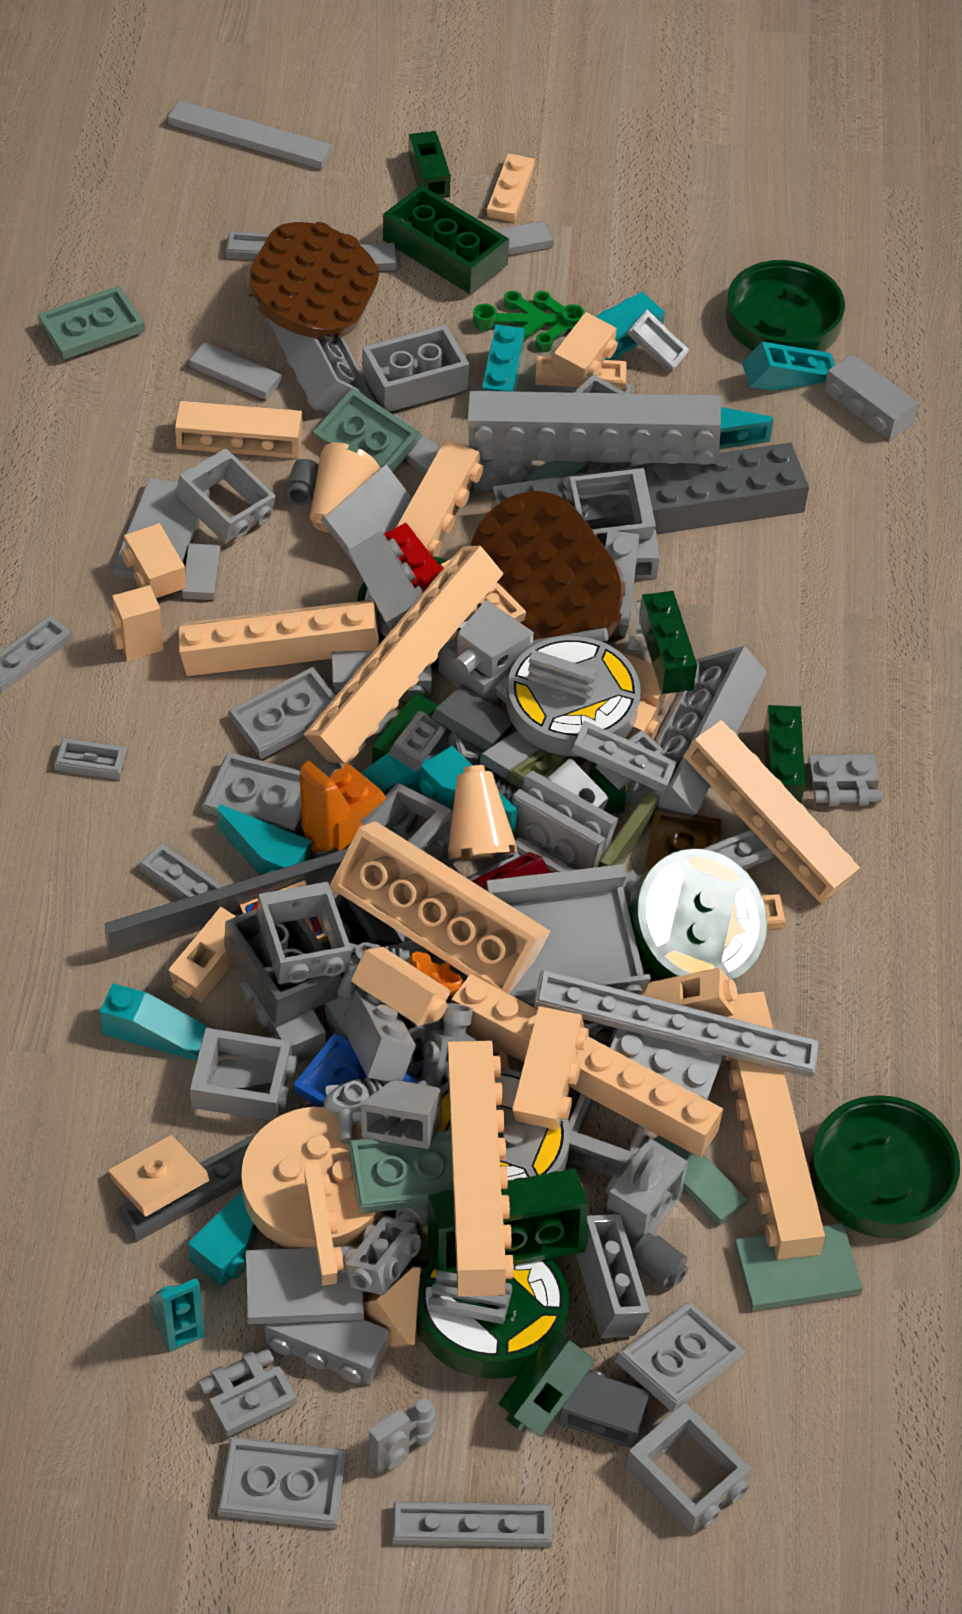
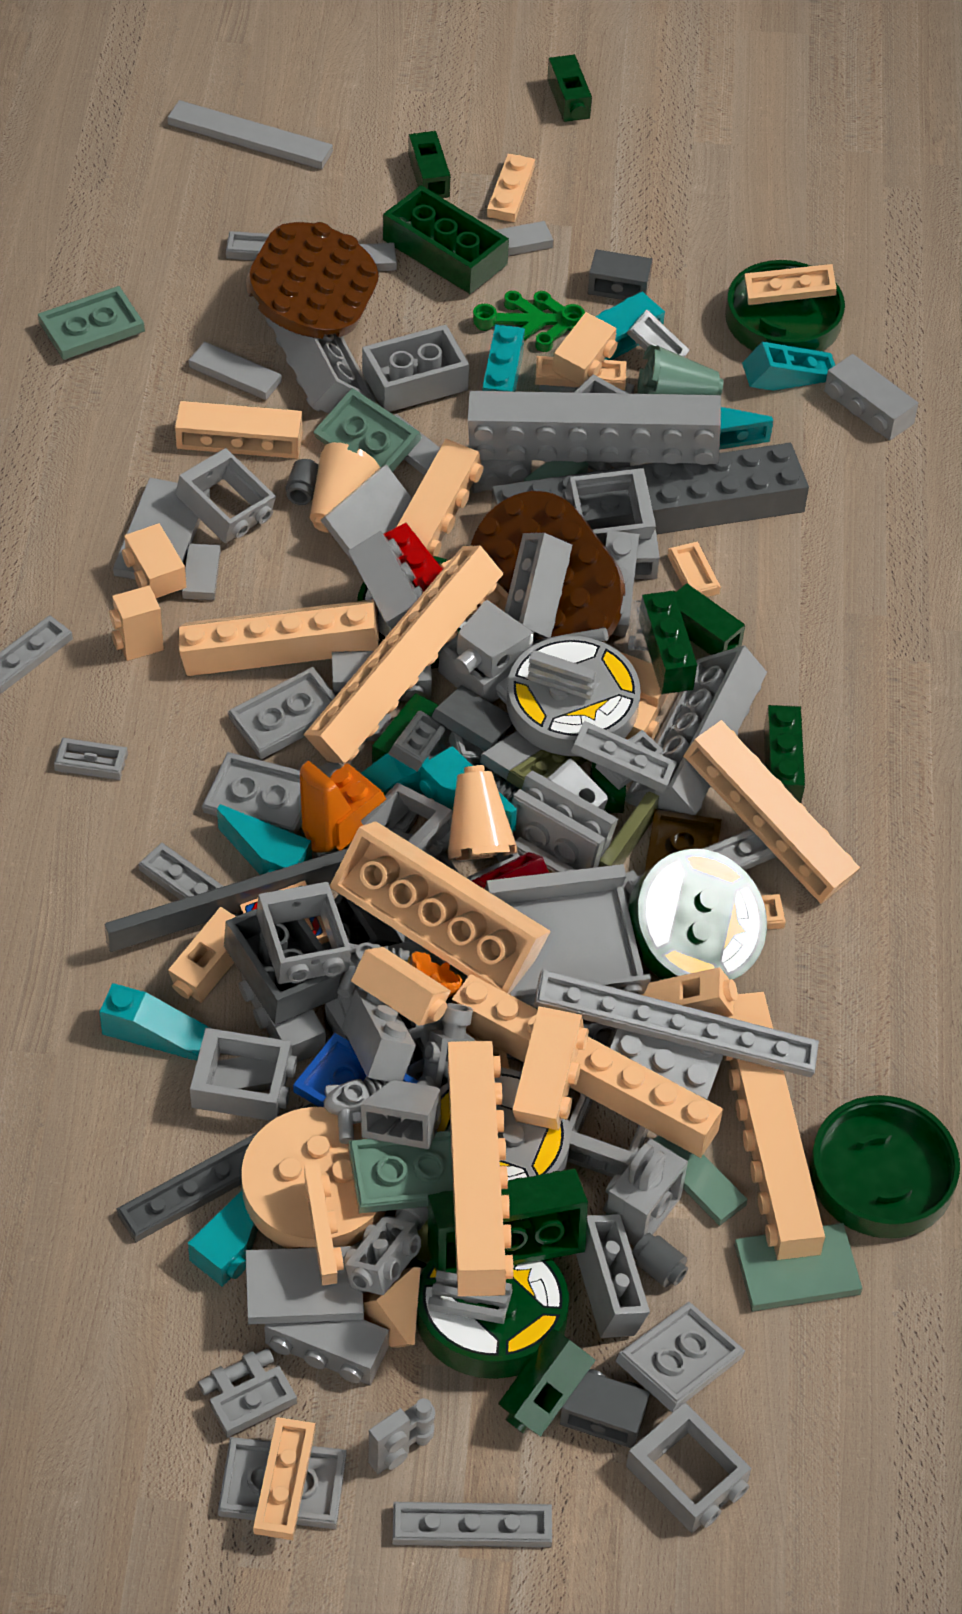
(158, 1175): light nougat plate -> none
(178, 1314): teal slope -> none
(284, 1478): none -> light nougat plate
(538, 582): none -> light grey brick
(569, 88): none -> dark green brick
(619, 275): none -> dark grey brick
(676, 375): none -> sand green cone
(694, 568): none -> light nougat tile
(707, 622): none -> dark green brick
(790, 284): none -> light nougat plate
(844, 772): light grey plate -> none

